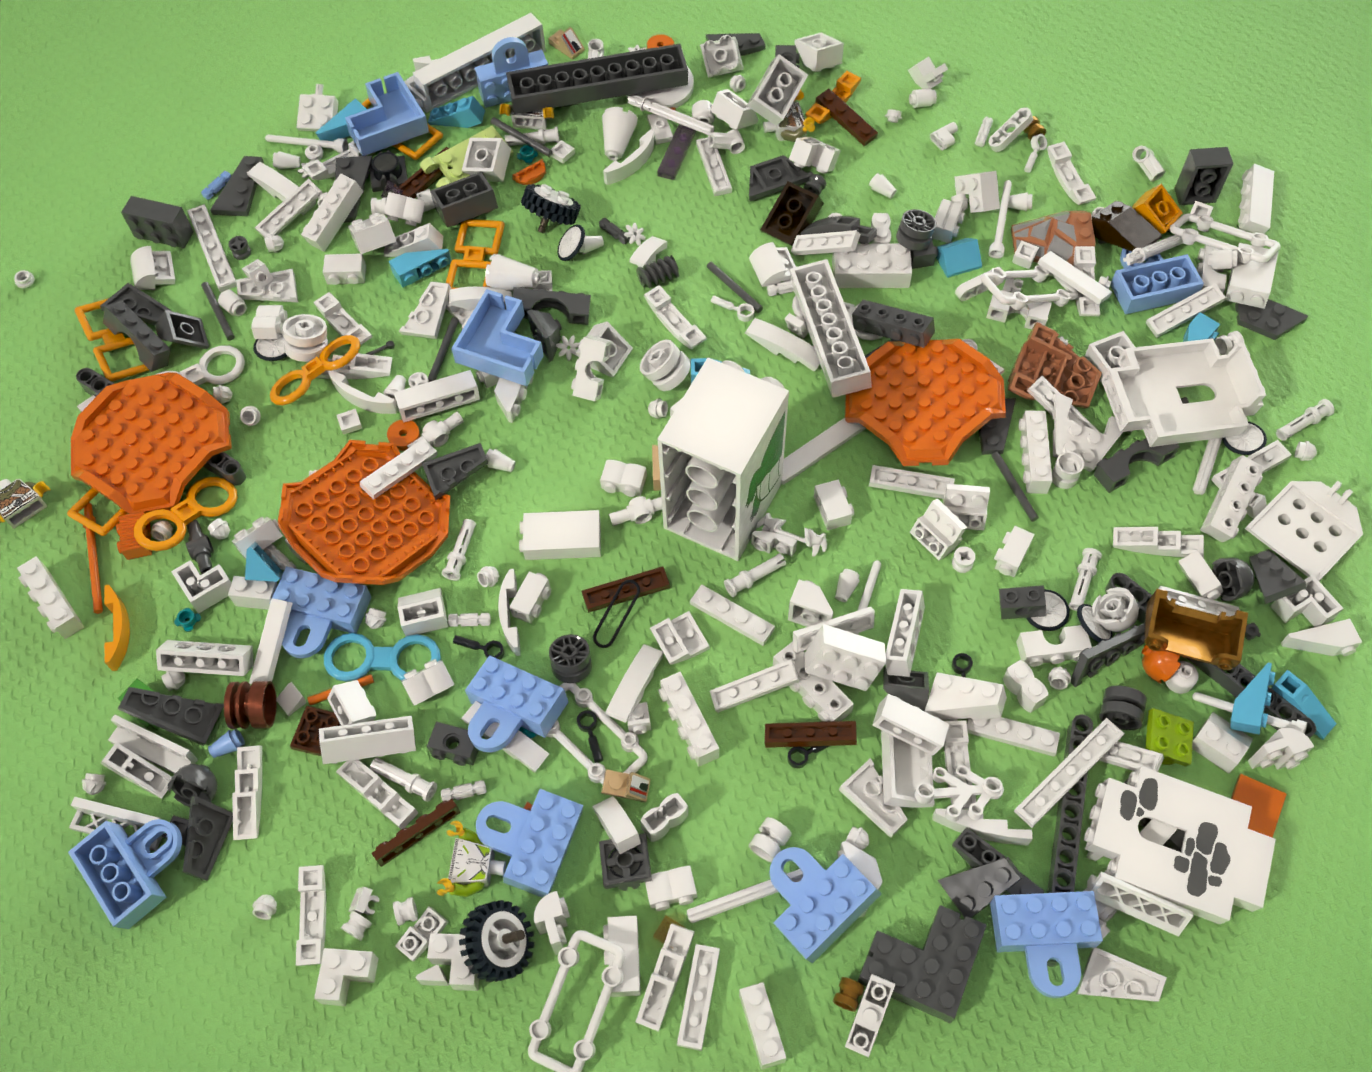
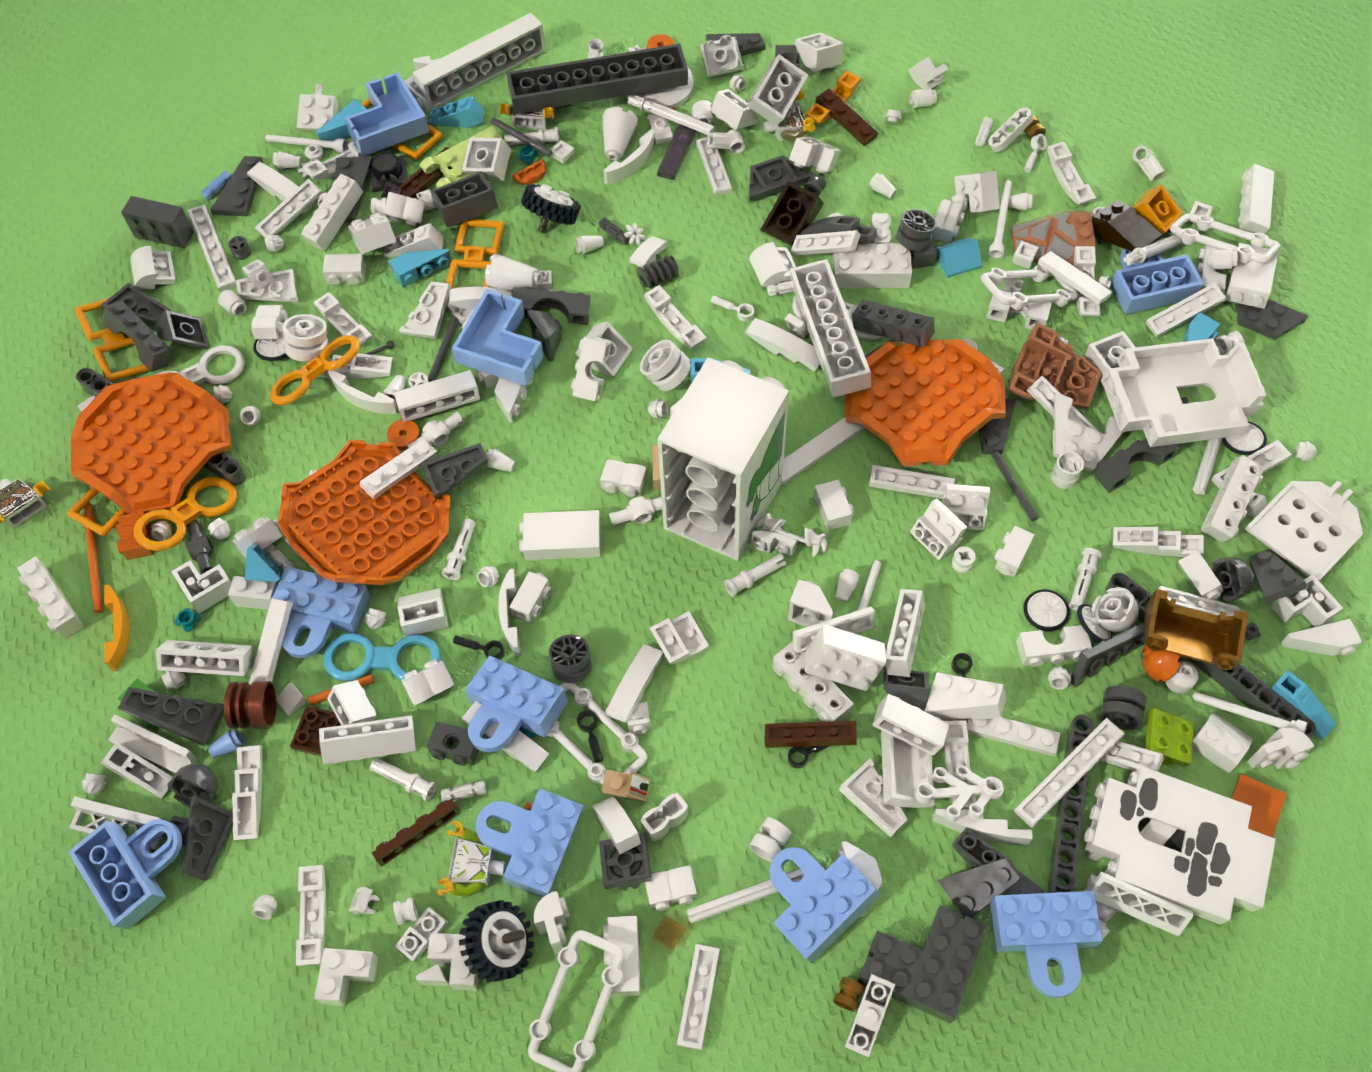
(24, 279): white plate -> none
(217, 310): dark grey bar -> none
(349, 421): white plate -> none
(356, 925): white wheel -> none
(377, 792): white slope -> none
(469, 619): white axle -> none
(492, 76): light blue brick -> none
(565, 344): white plant -> none
(567, 43): tan slope -> none
(571, 242): white wheel -> none
(602, 595): reddish brown plate -> none
(624, 618): black piece -> none
(665, 977): white slope -> none
(689, 719): white brick -> none
(732, 615): white plate -> none
(735, 287): dark grey bar -> none
(754, 685): white tile -> none
(762, 1026): white brick -> none
(858, 838): white plate -> none
(943, 137): white piece -> none
(971, 288): white beam -> none
(1022, 602): dark grey brick -> none
(1029, 690): white brick -> none
(1035, 452): white brick -> none
(1118, 978): white wing -> none
(1203, 175): dark grey brick -> none
(1250, 704): medium azure slope -> none
(1311, 416): white pin -> none

